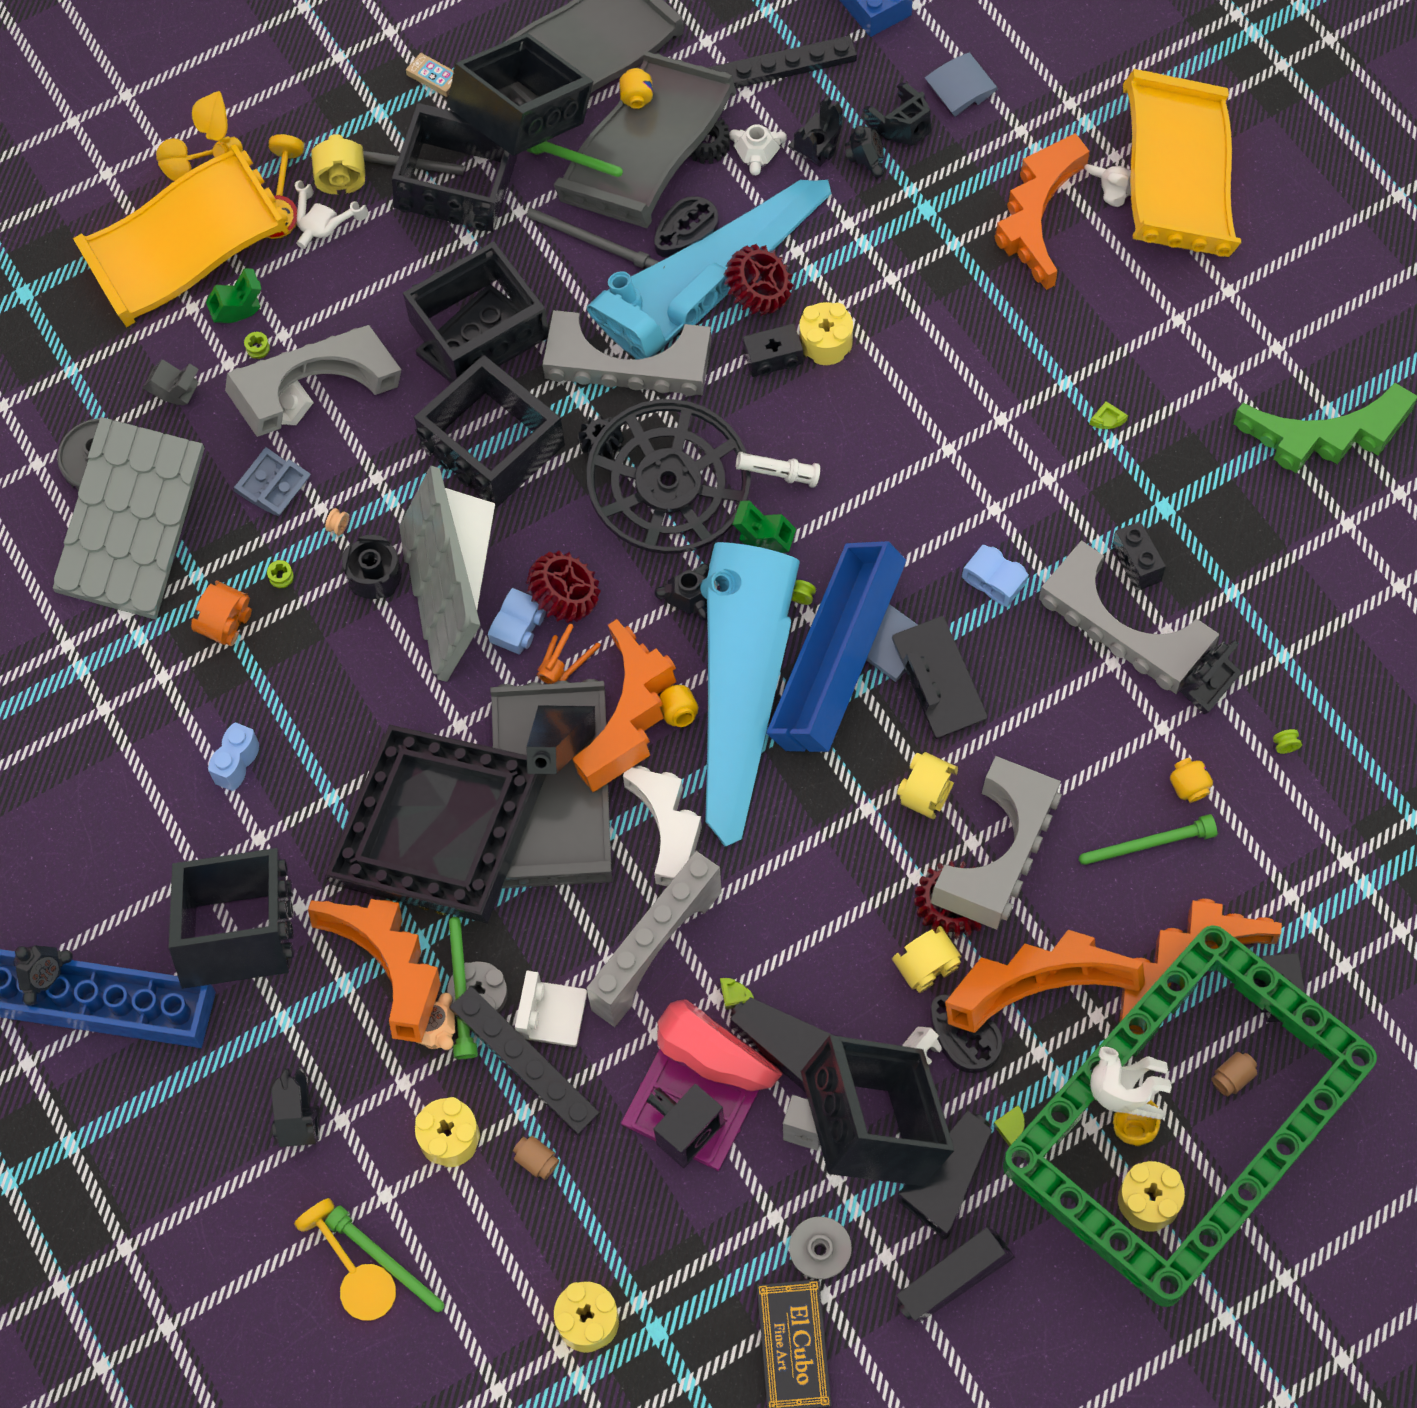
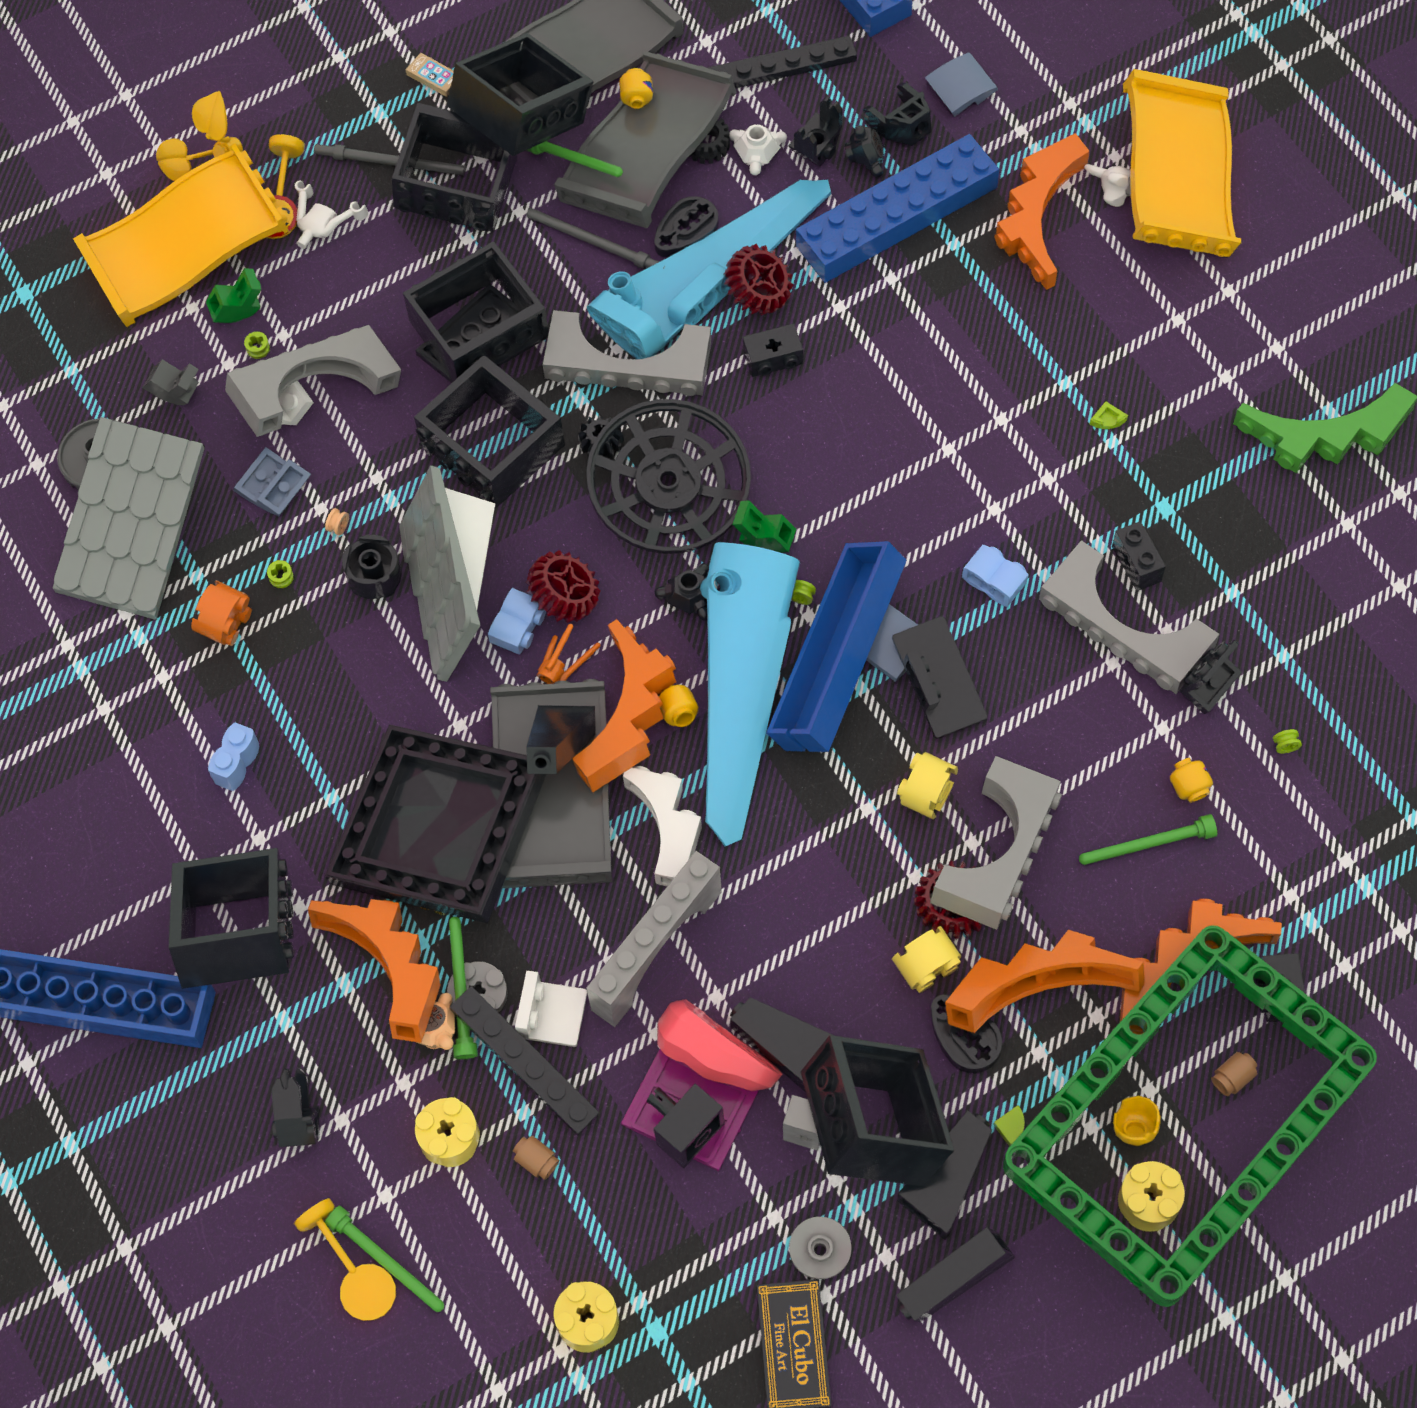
(38, 969): black rock -> none
(338, 165): light yellow brick -> none
(734, 992): lime tile -> none
(790, 470): white pin -> none
(826, 332): light yellow brick -> none
(897, 208): none -> blue brick
(924, 1039): white tile -> none
(1114, 1084): white piece -> none

